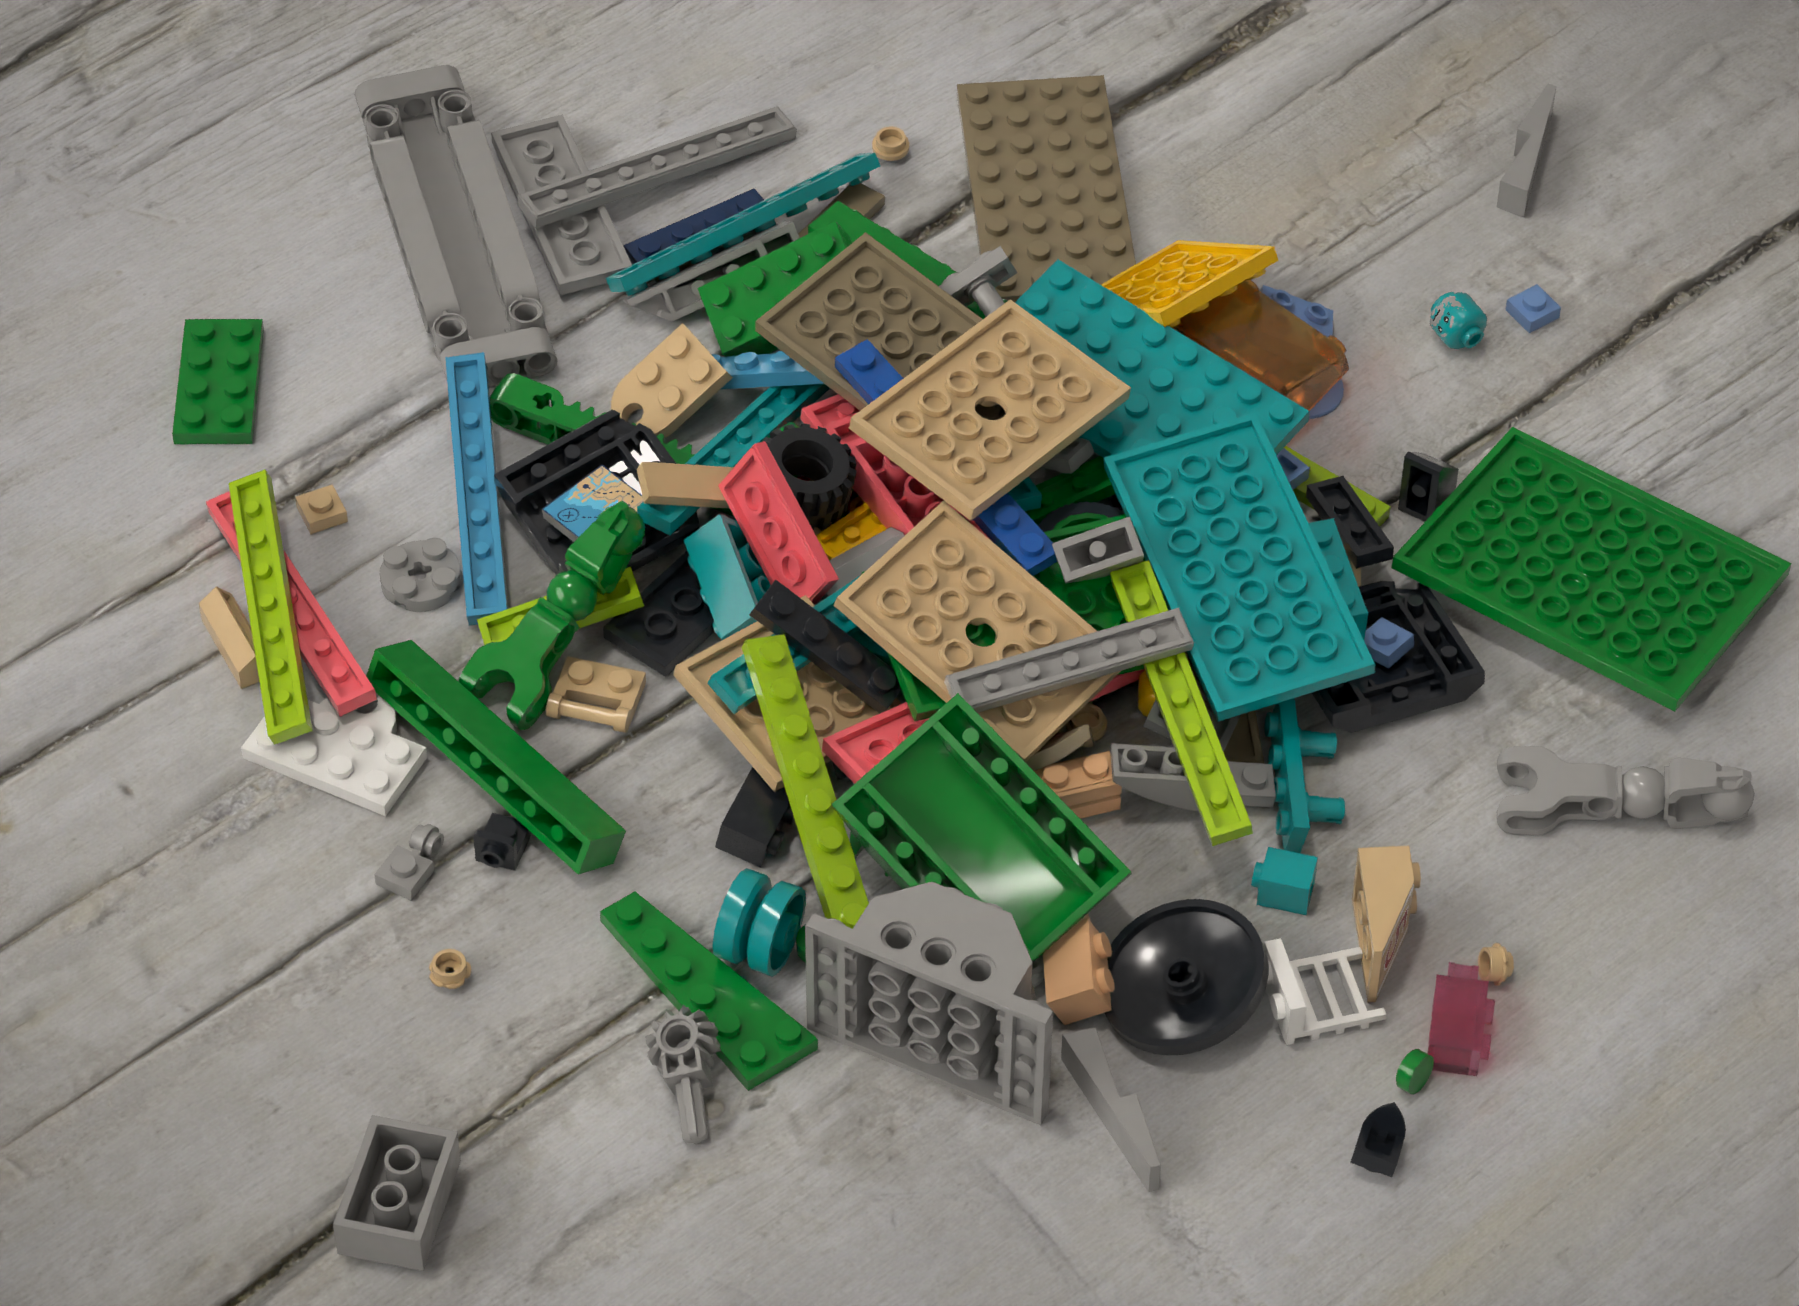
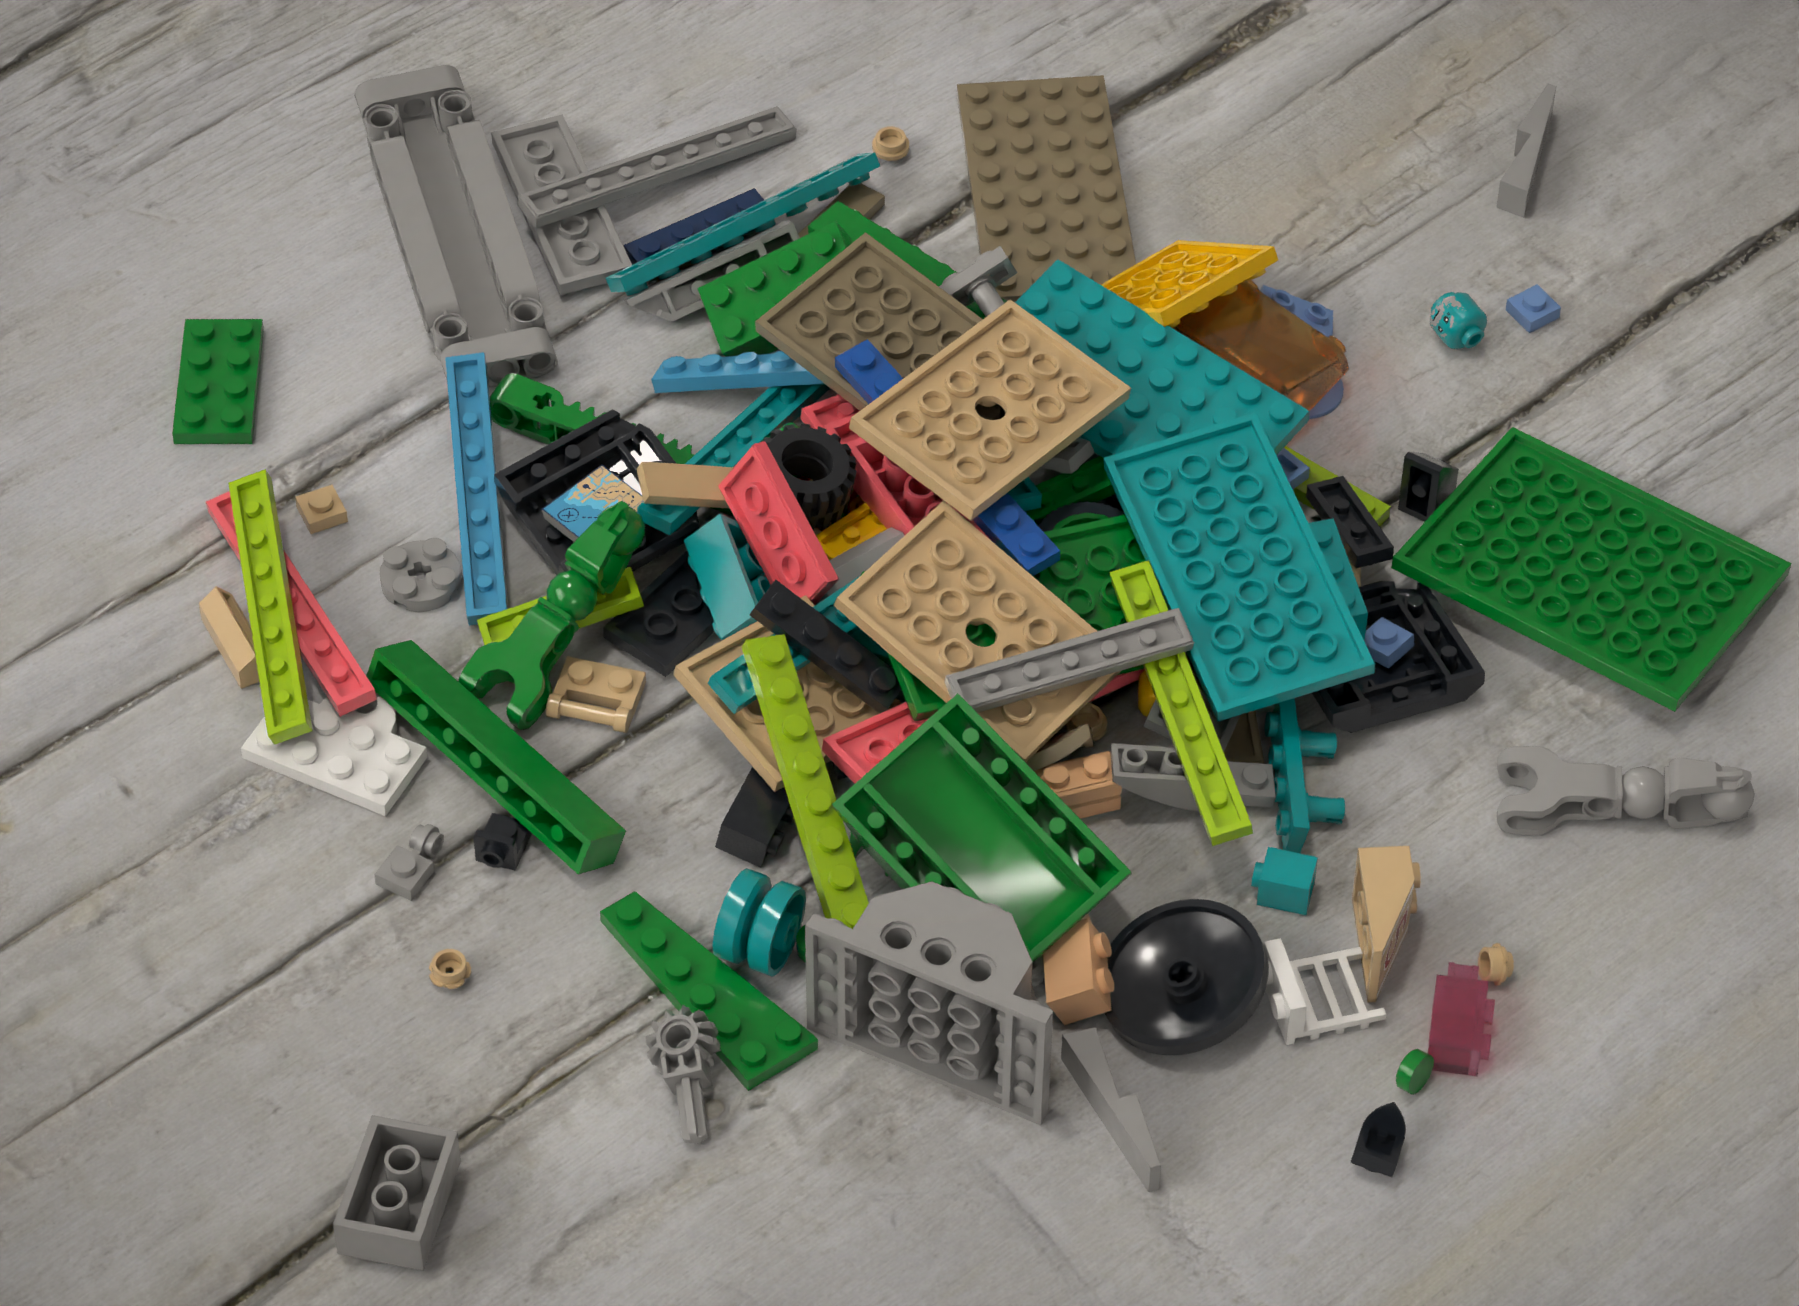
(670, 383): tan plate -> none
(1098, 551): light grey slope -> none

